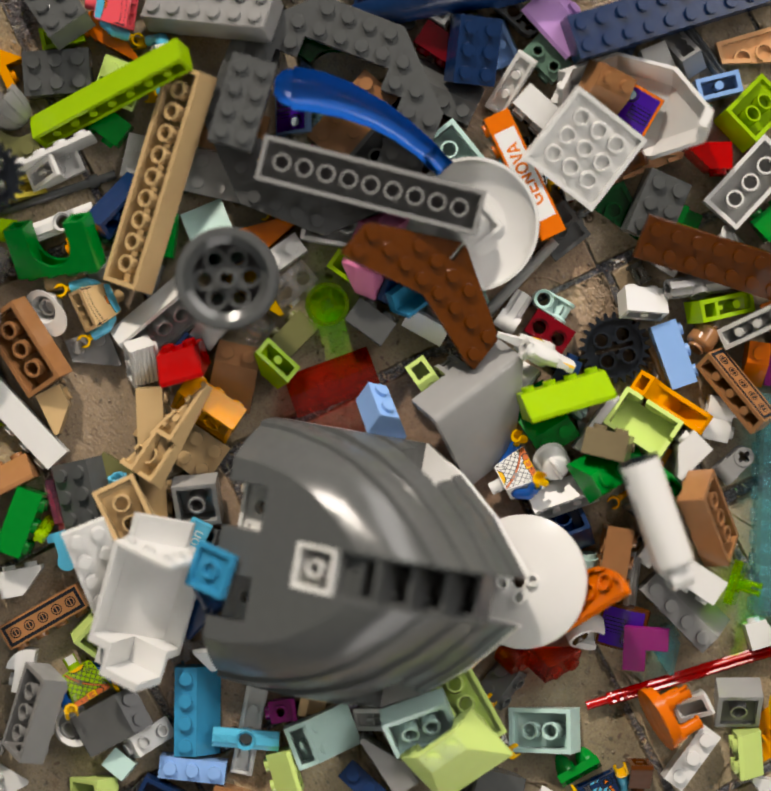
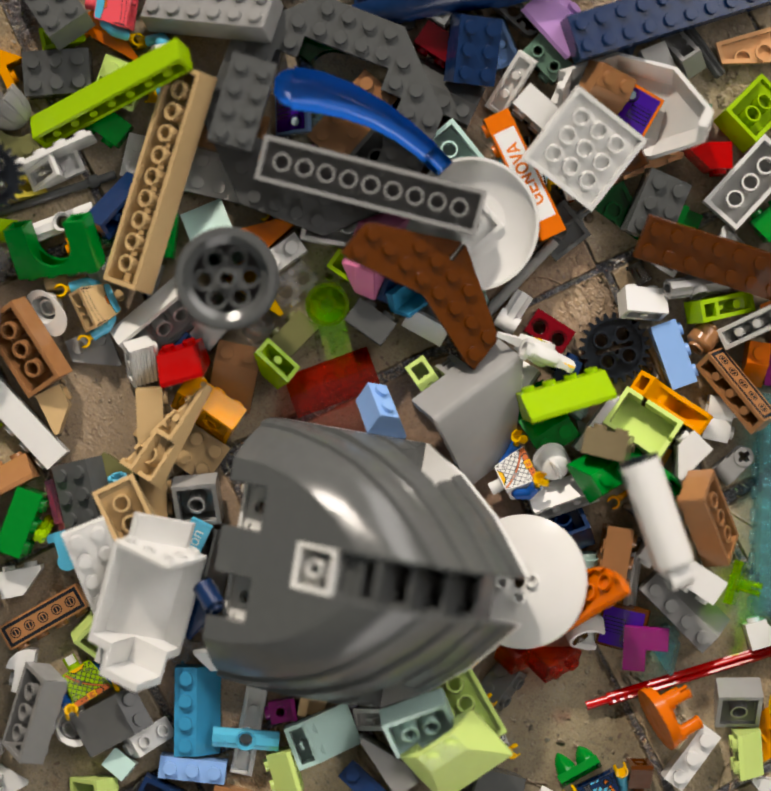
(211, 570): dark azure plate -> none
(545, 729): light aqua slope -> none
(554, 305): light aqua piece -> none
(697, 705): white slope -> none
(719, 86): light blue brick -> none

